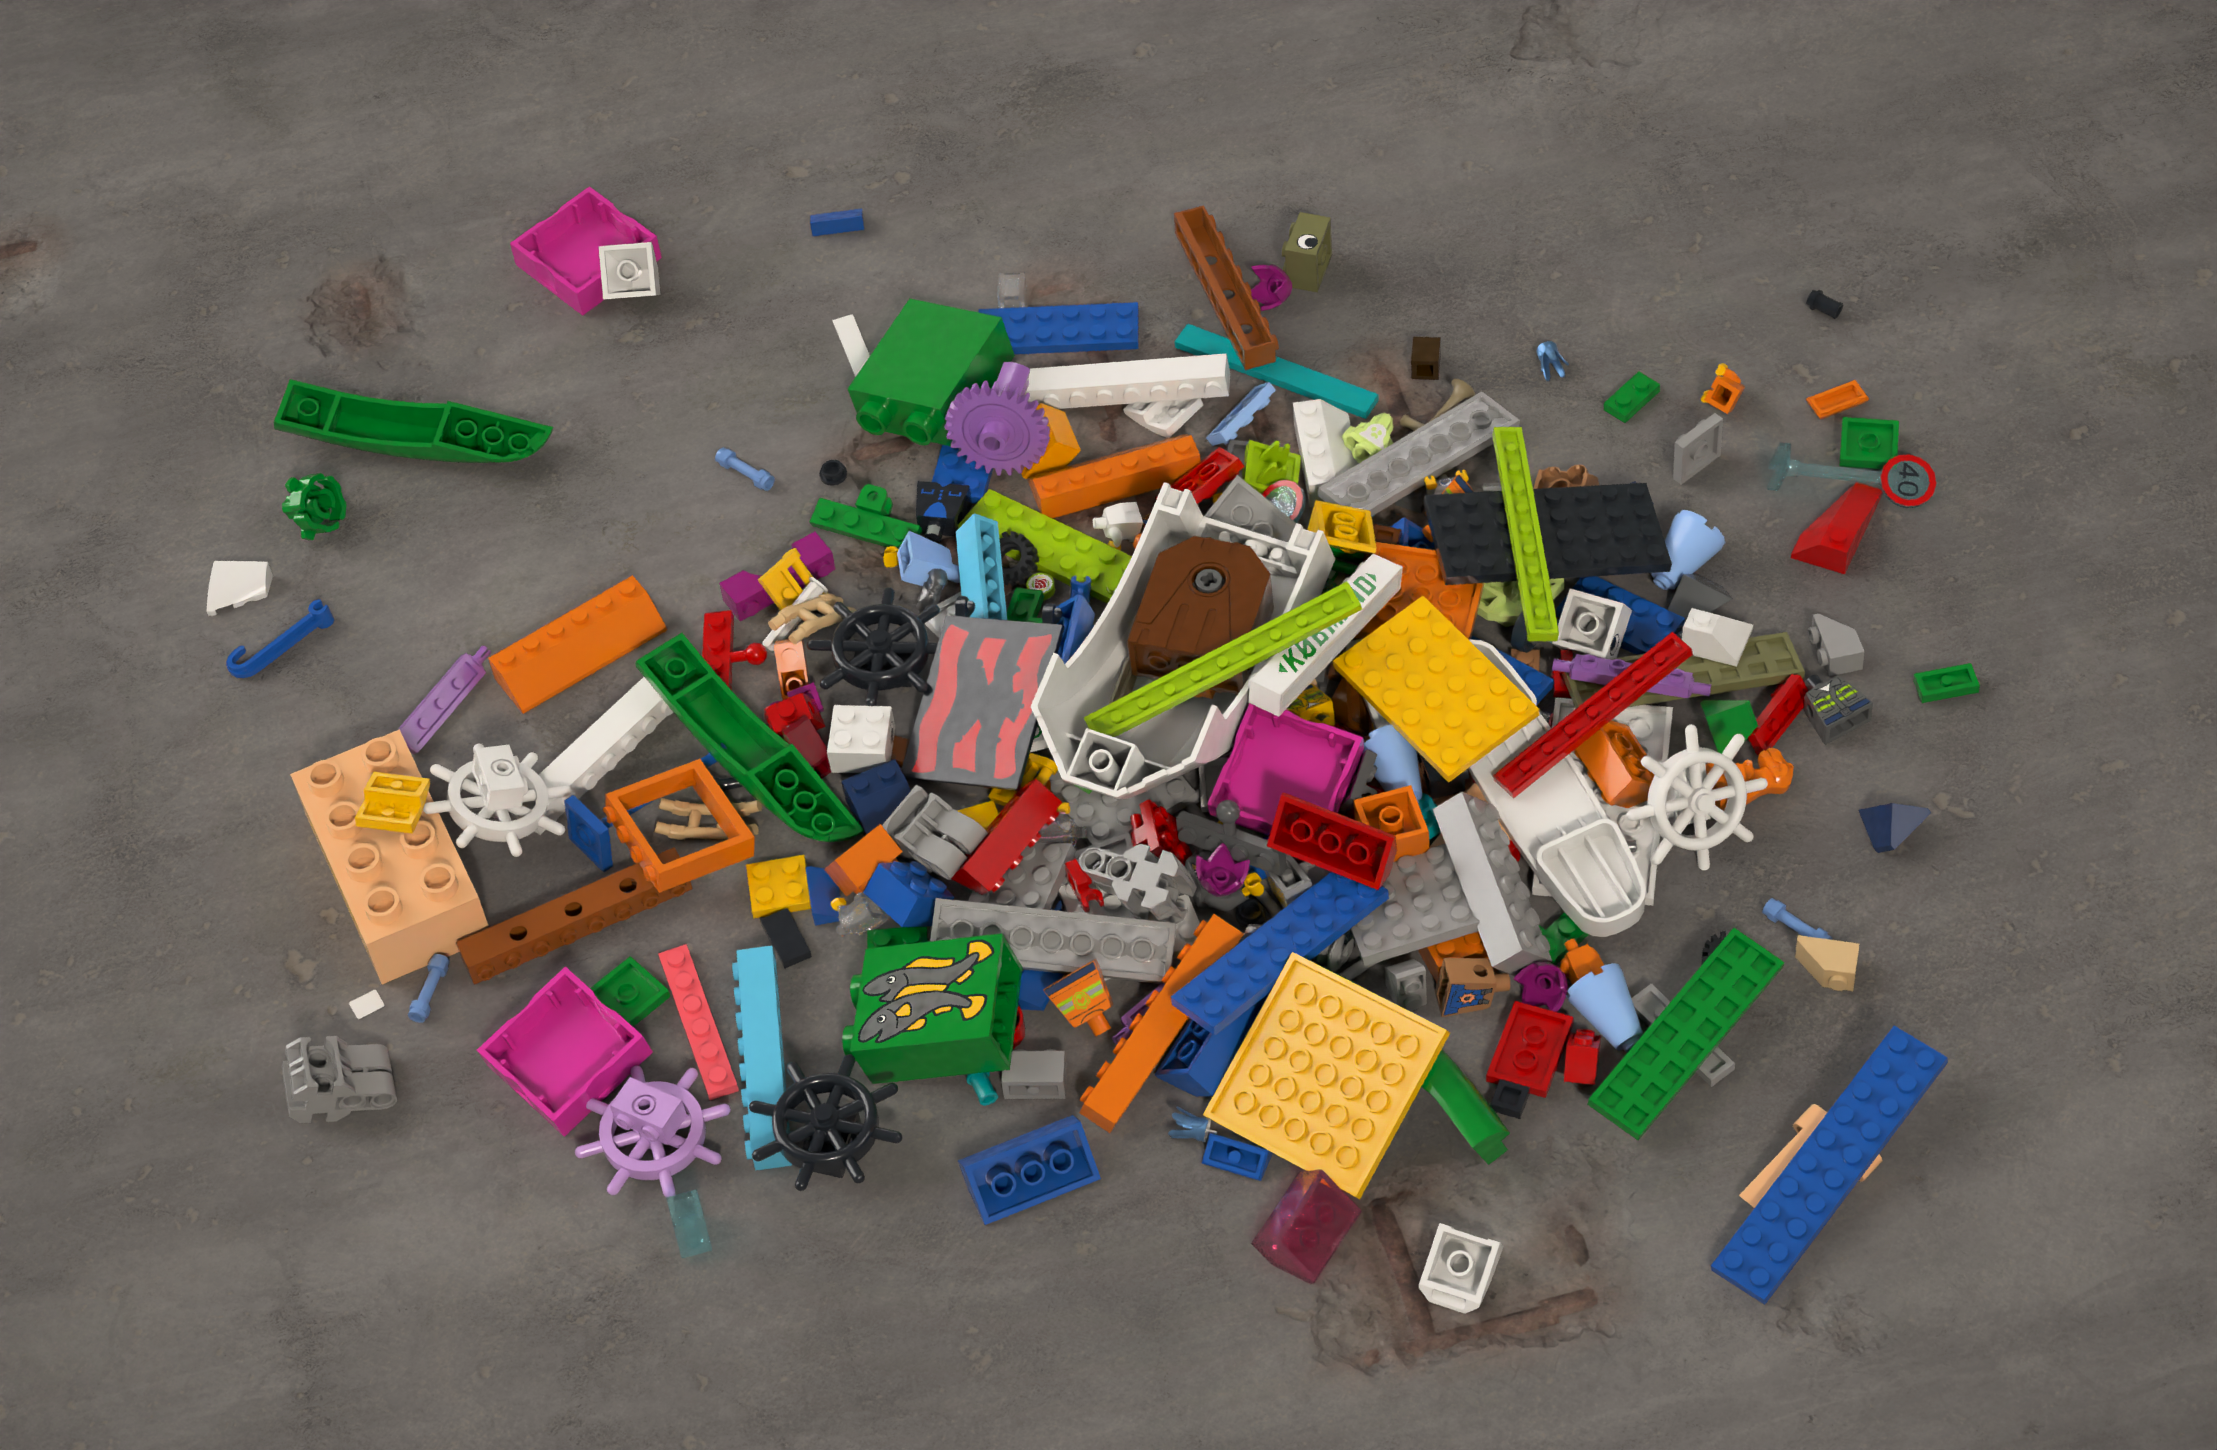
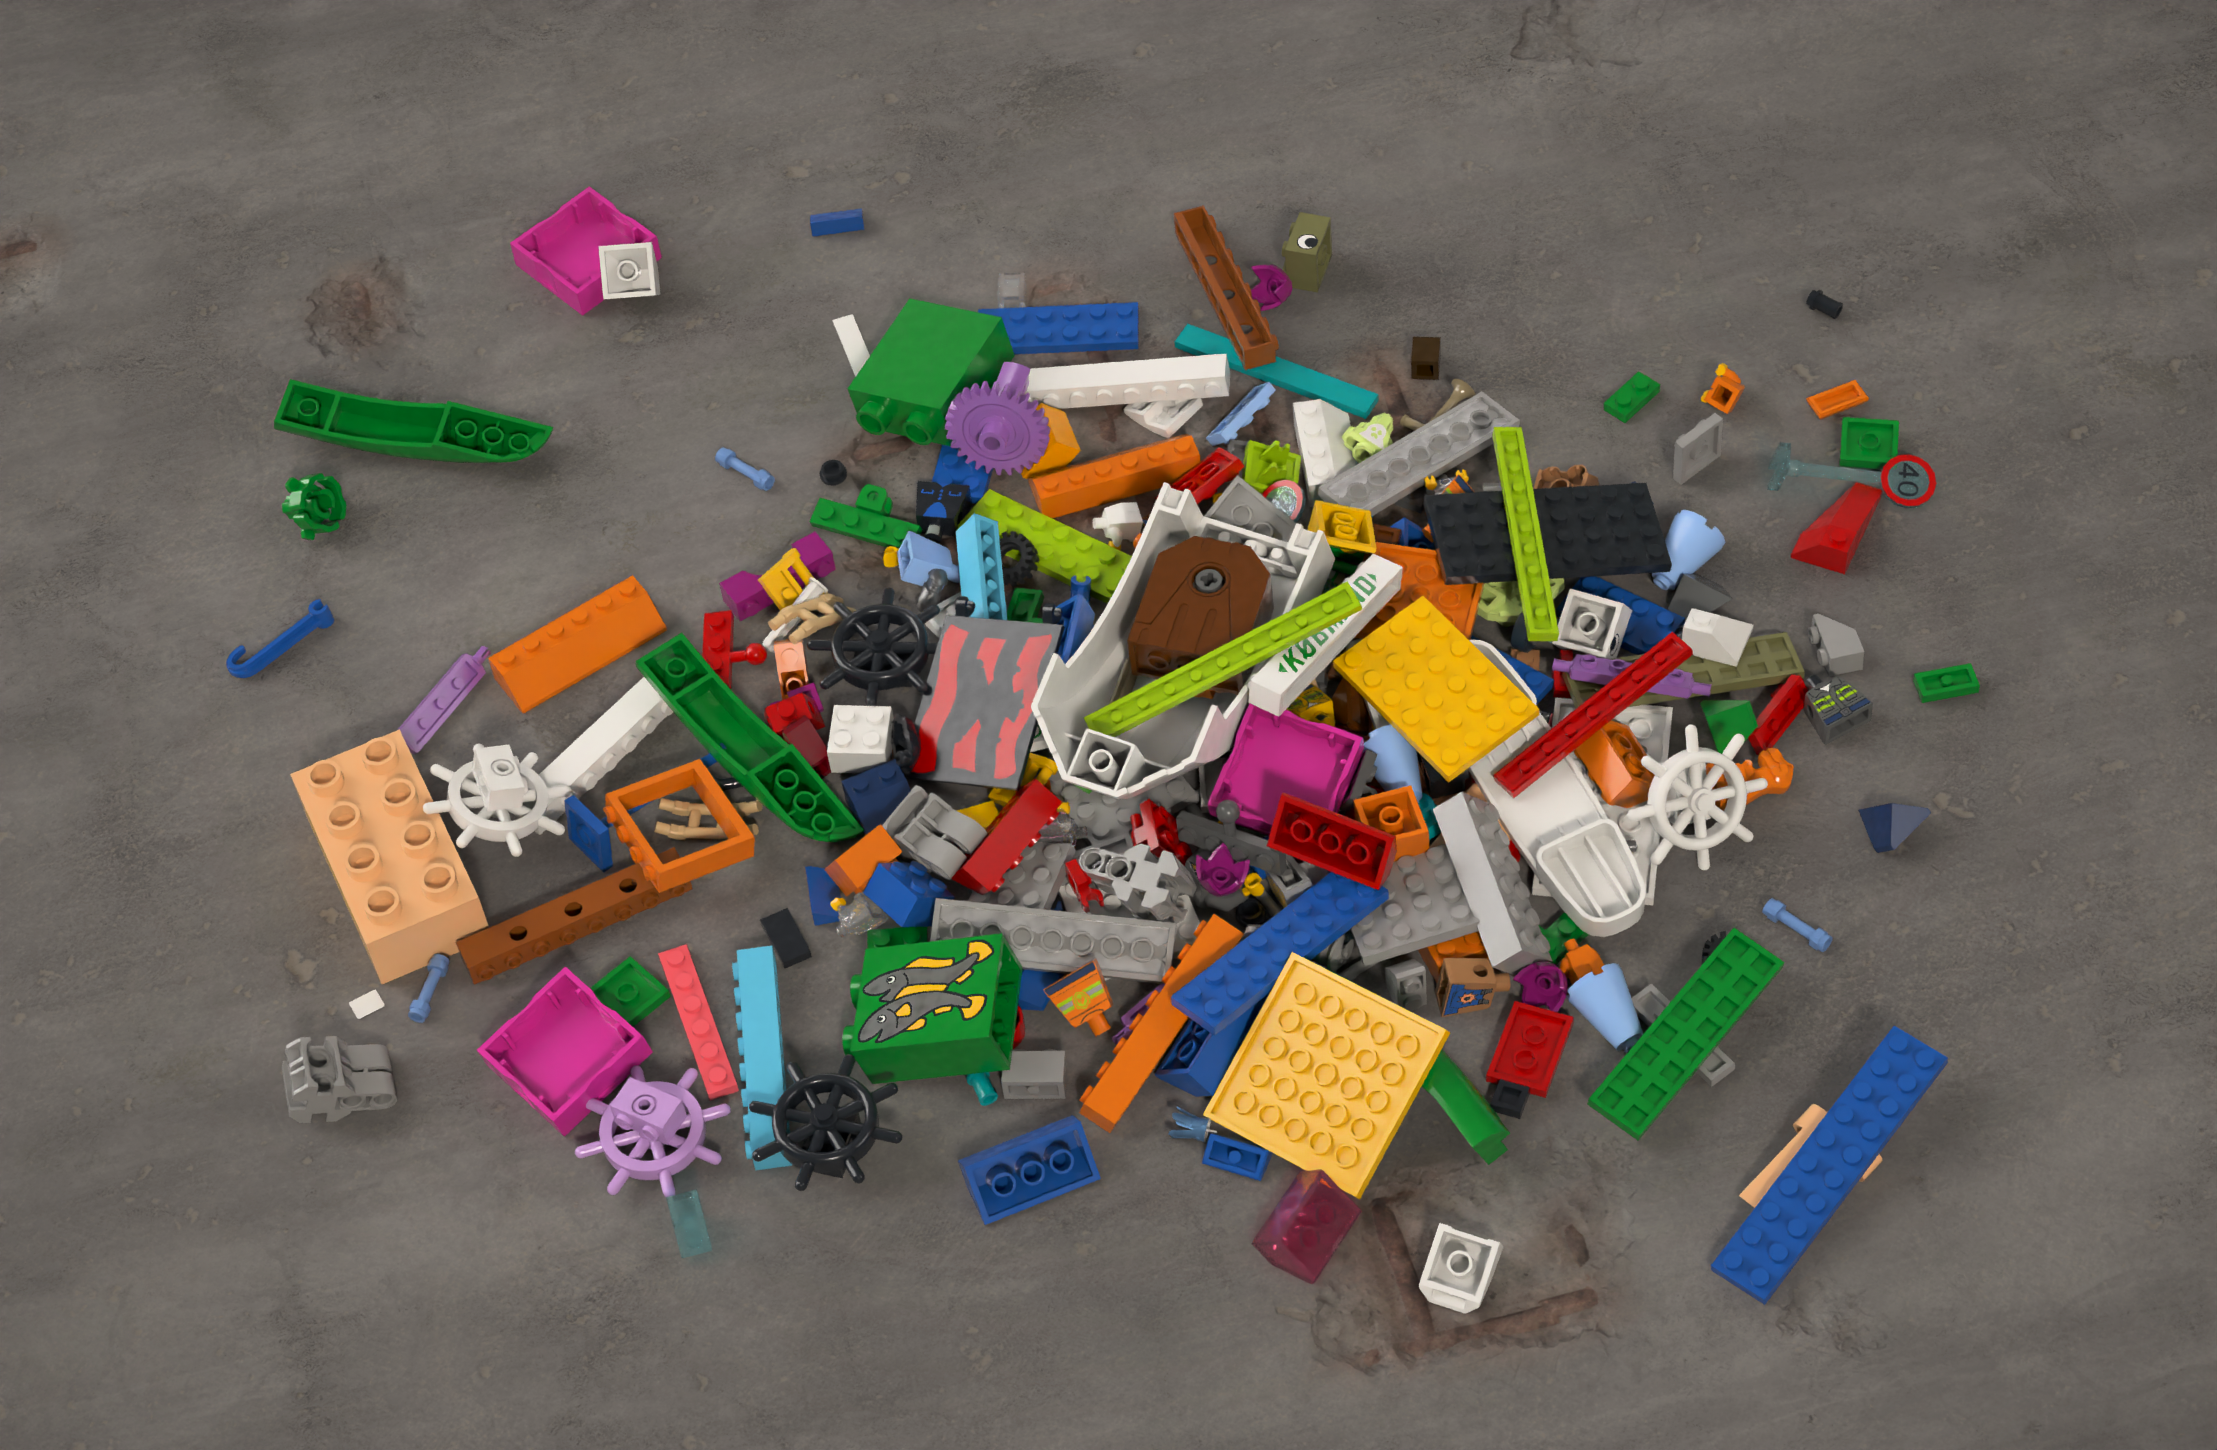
(237, 583): white slope -> none
(392, 802): yellow slope -> none
(778, 886): yellow plate -> none
(905, 742): none -> black arm
(1042, 582): tile -> none
(1548, 353): flat silver piece -> none
(1582, 1057): red slope -> none
(1829, 961): tan slope -> none

